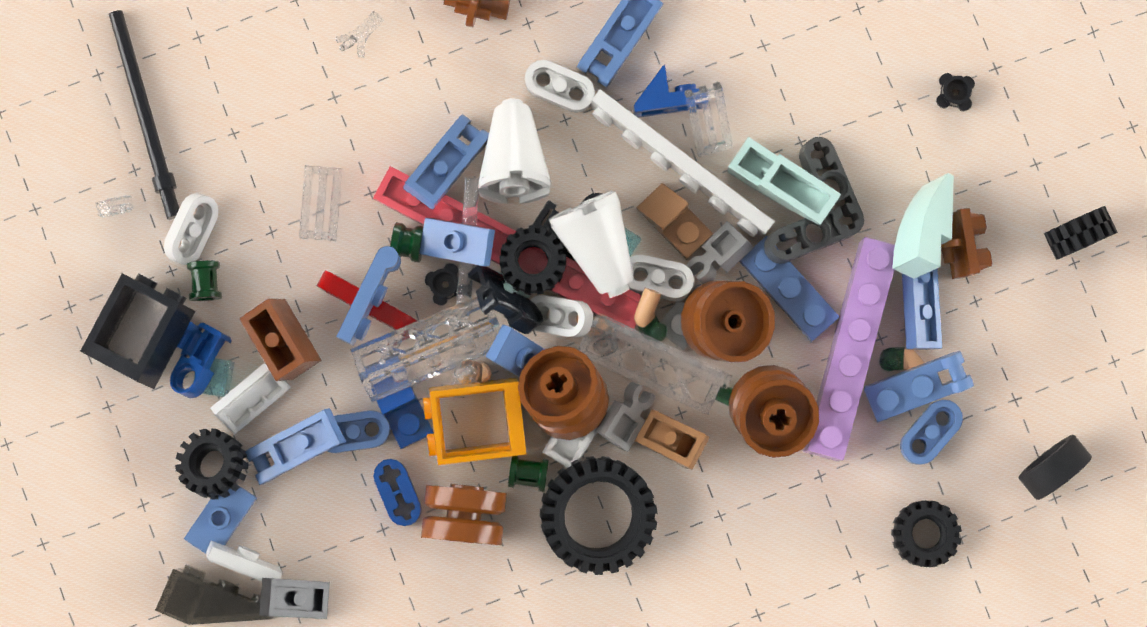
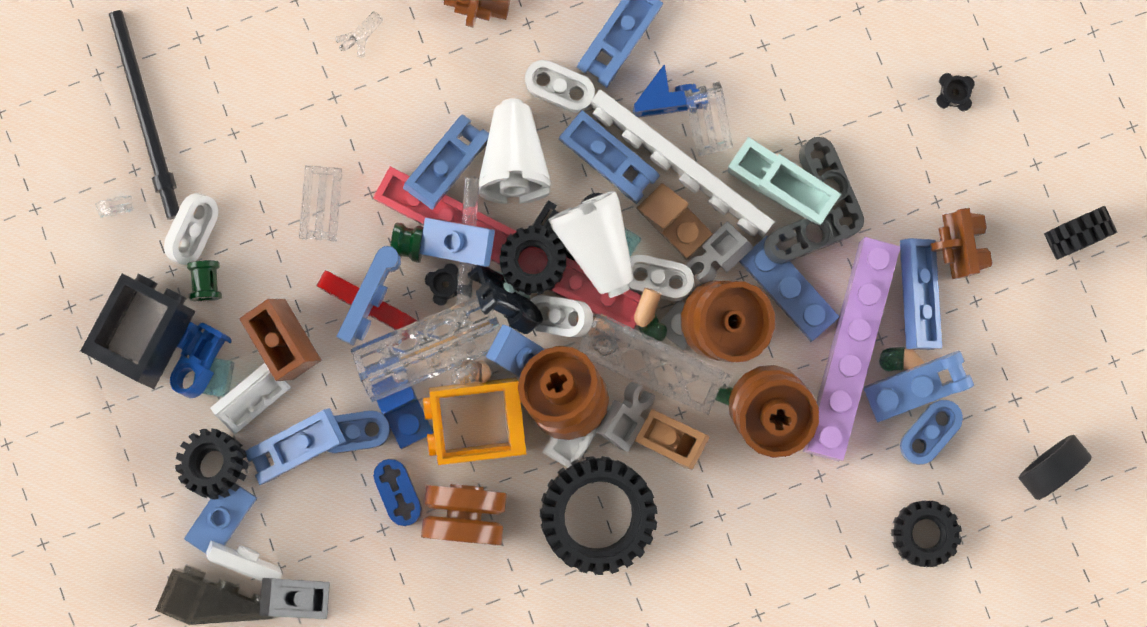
(528, 473): dark green bush -> none
(608, 156): none -> medium blue plate
(924, 228): light aqua slope -> none

